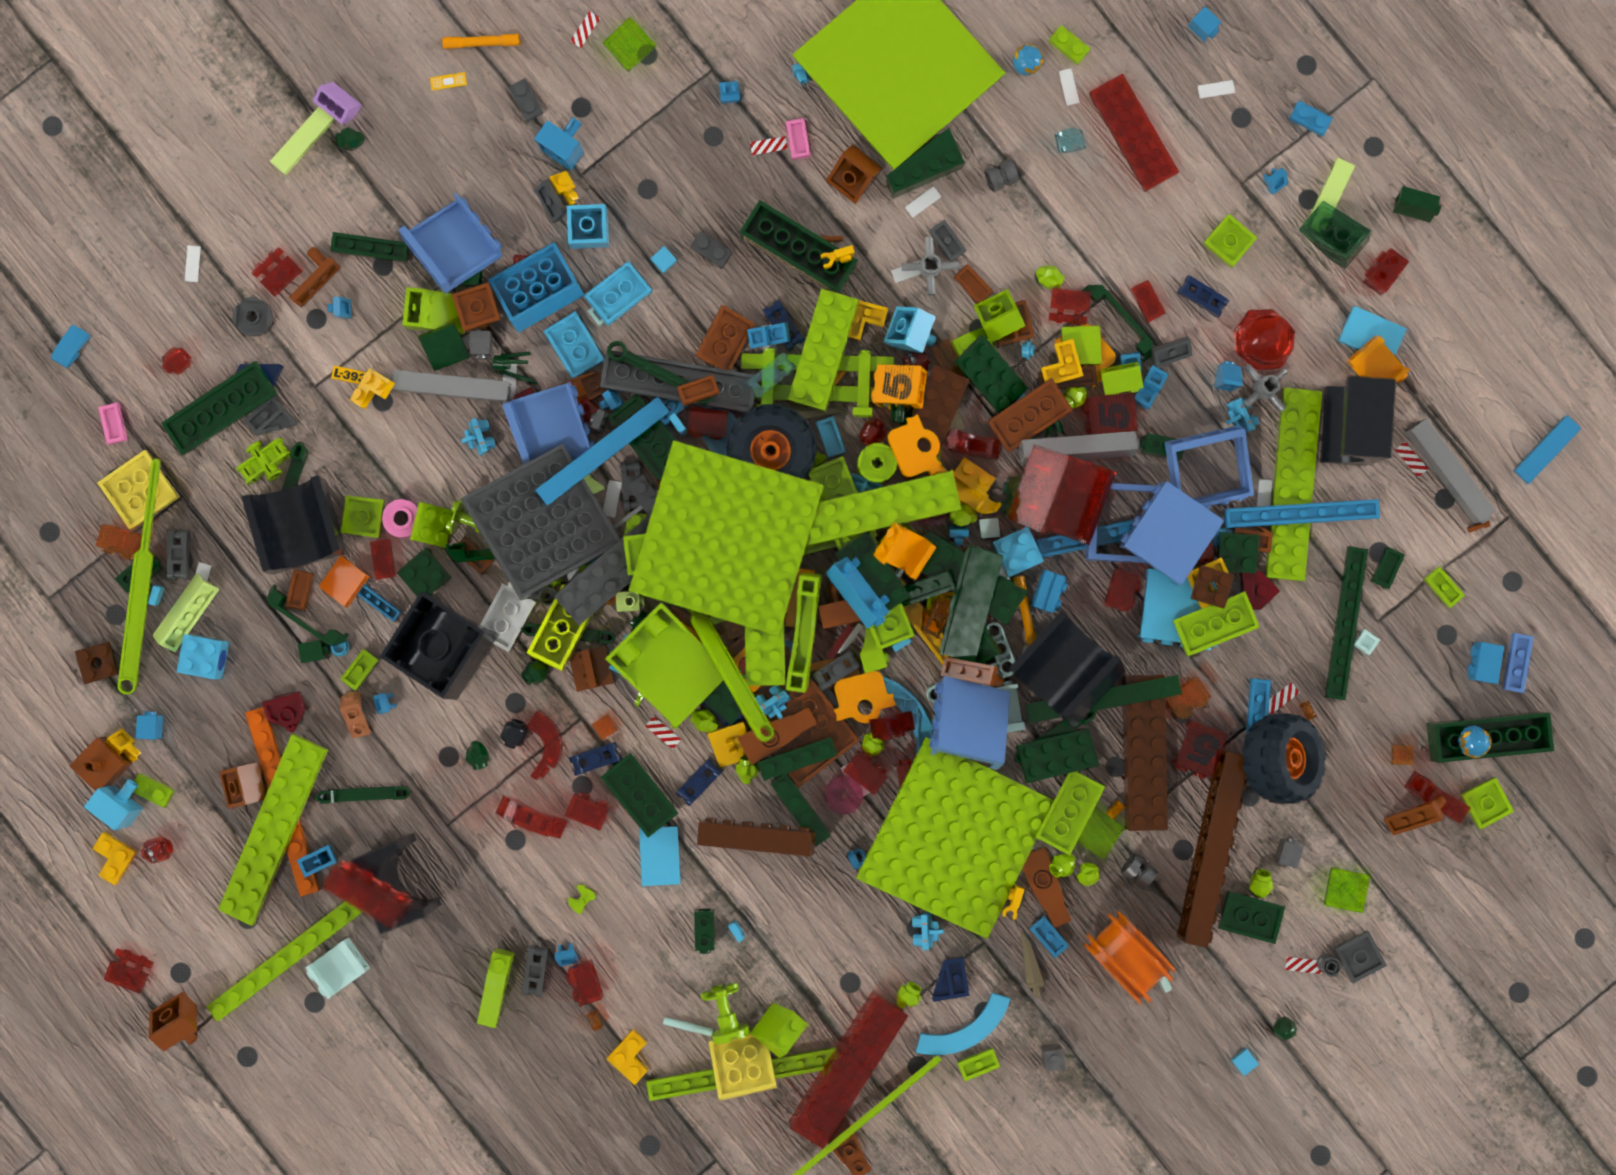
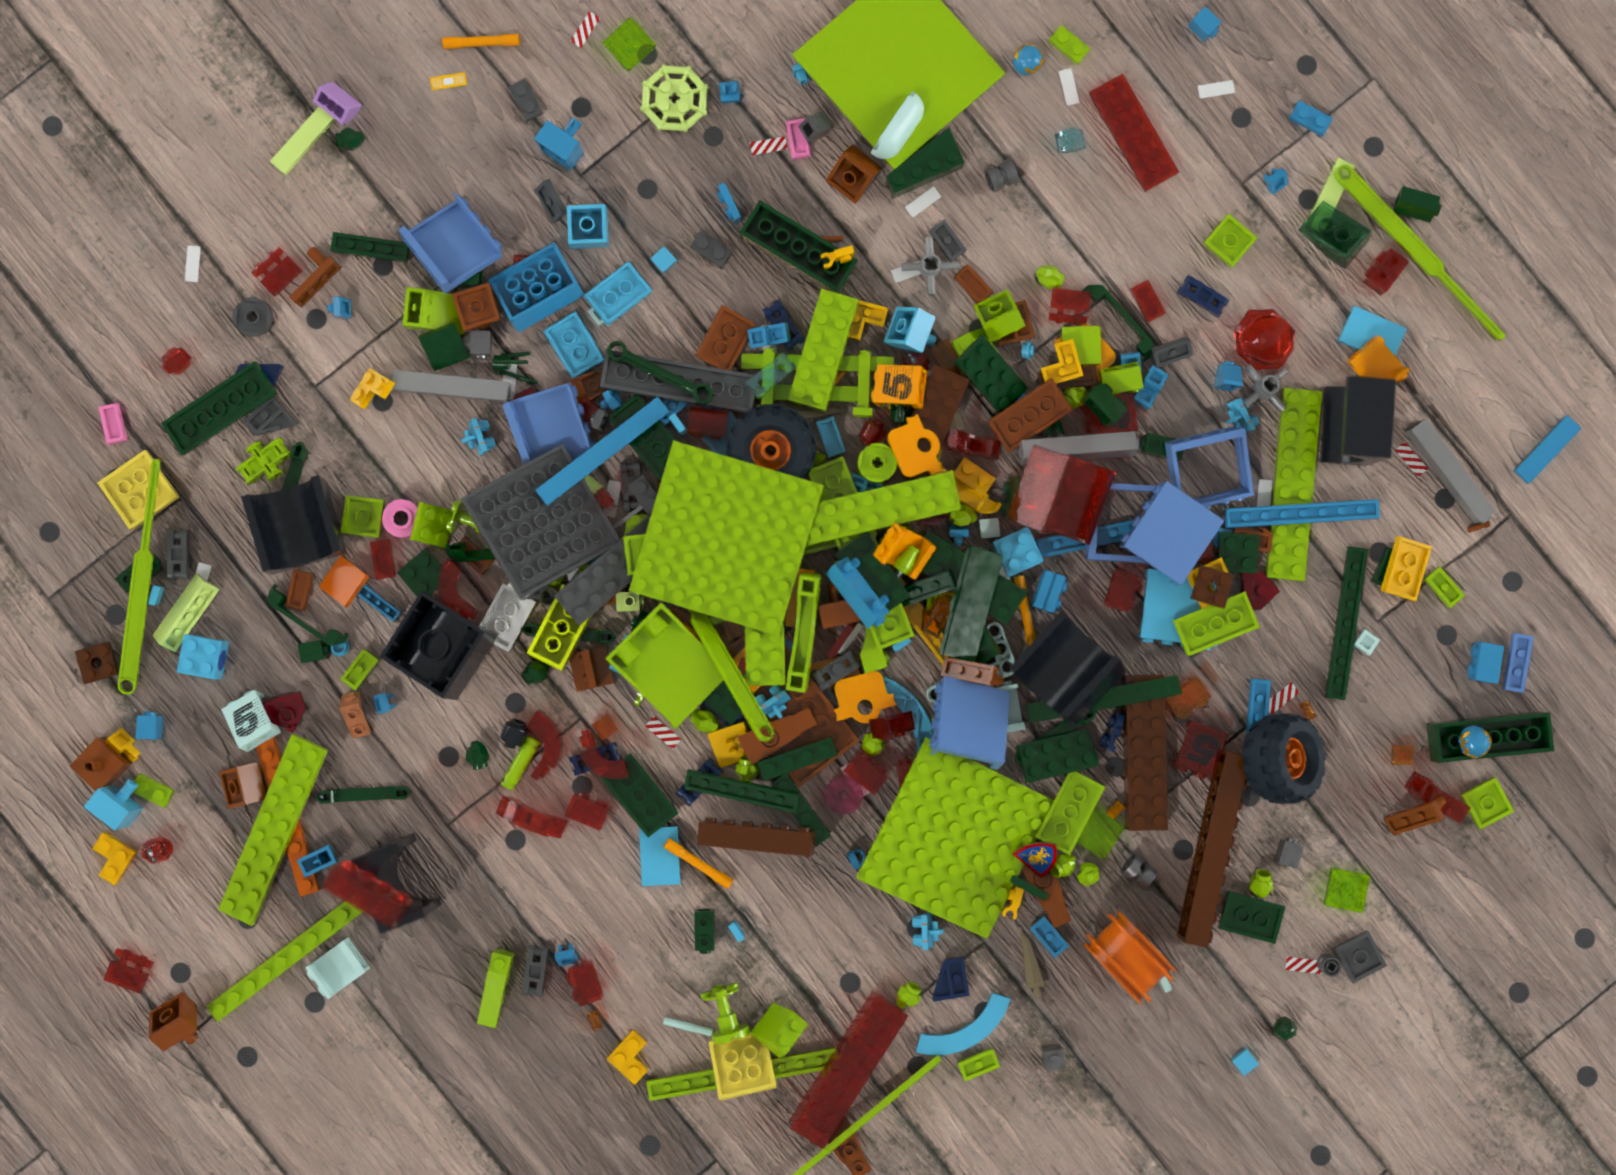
(68, 347): dark azure slope -> none
(118, 540): clear orange brick -> none
(249, 721): none -> light aqua panel
(347, 374): yellow sticker -> none
(447, 588): none -> clear red arch
(520, 763): none -> lime axle
(564, 186): yellow plate -> none
(586, 896): lime piece -> none
(599, 764): none -> clear red arch
(605, 499): none -> clear red plate
(668, 89): none -> yellowish green plate
(679, 851): none -> light orange piece
(698, 390): dark orange tile -> none
(725, 197): none -> dark azure plate
(742, 791): none -> dark green tile
(815, 126): none -> flat silver brick
(900, 128): none -> light aqua brick
(906, 560): none -> lime cone
(1031, 888): none -> dark green tile
(1038, 856): none -> shield
(1105, 404): none -> dark green slope
(1115, 724): none -> dark blue wing
(1406, 568): none -> yellow tile
(1410, 242): none -> lime piece

